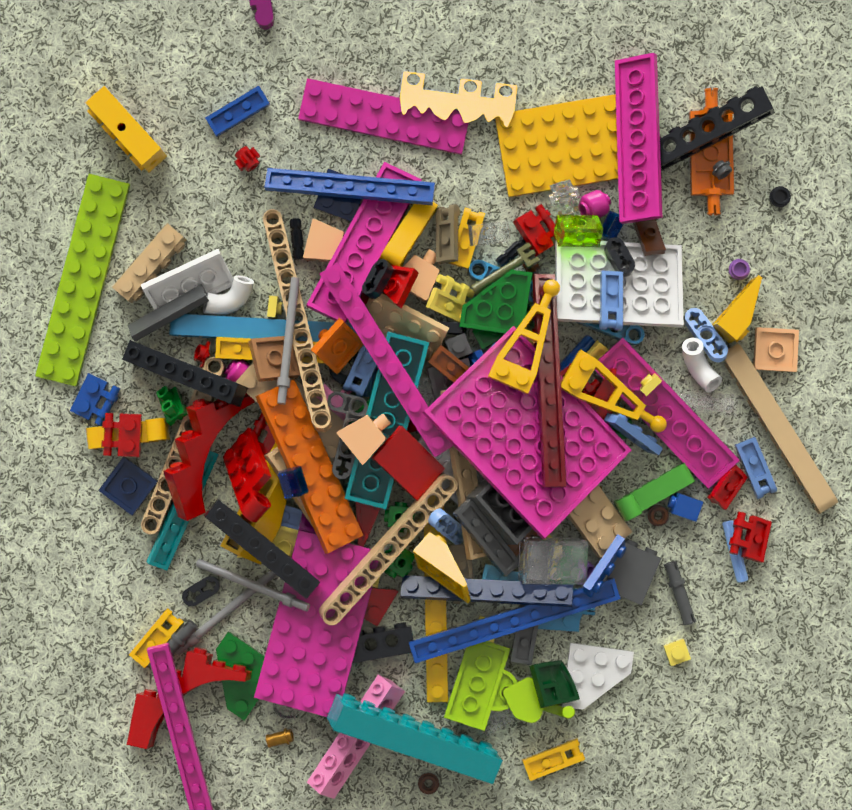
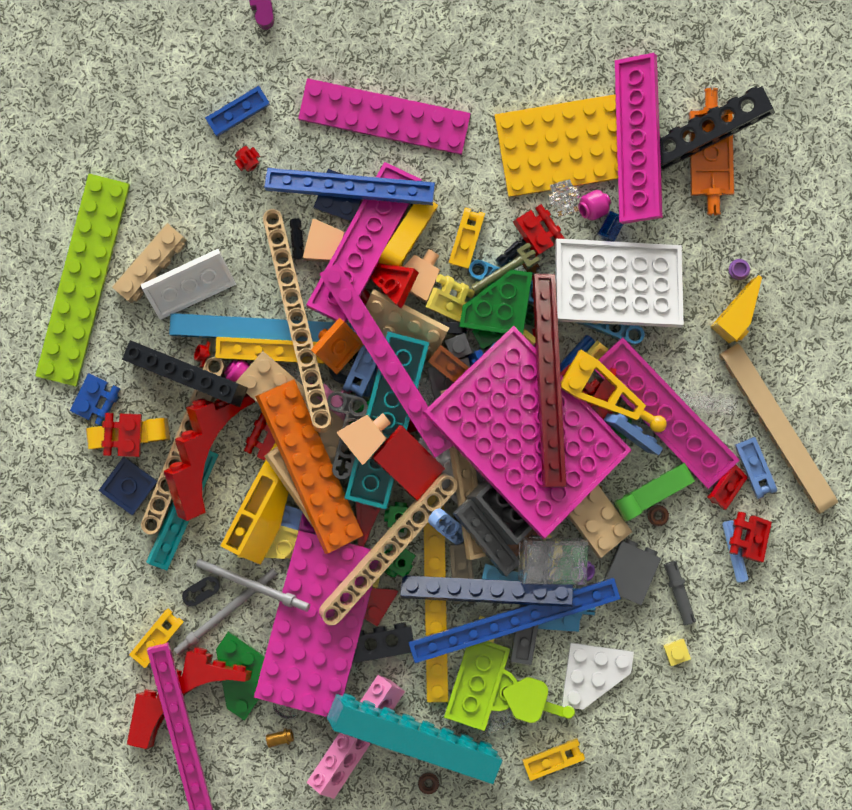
(121, 125): yellow brick -> none
(168, 313): dark grey tile -> none
(171, 404): green hips -> none
(179, 639): dark grey pin -> none
(232, 300): white cylinder -> none
(248, 474): red hinge -> none
(262, 548): black brick -> none
(268, 358): medium nougat plate -> none
(274, 307): light yellow plate -> none
(283, 381): light grey bar -> none
(292, 482): clear blue piece -> none
(377, 279): black beam -> none
(437, 562): yellow slope -> none
(447, 234): dark tan plate -> none
(468, 103): yellow piece -> none
(489, 233): clear plate -> none
(513, 374): yellow plate -> none
(553, 683): dark green plate -> none
(578, 230): clear neon green brick -> none
(605, 566): plate -> none
(611, 300): medium blue plate -> none
(621, 254): black beam -> none
(649, 237): reddish brown plate -> none
(649, 383): light yellow plate -> none
(684, 506): blue brick -> none
(698, 365): white cylinder -> none
(719, 343): light blue beam -> none
(721, 169): dark grey plate -> none
(776, 349): light nougat plate -> none
(779, 196): black plate -> none

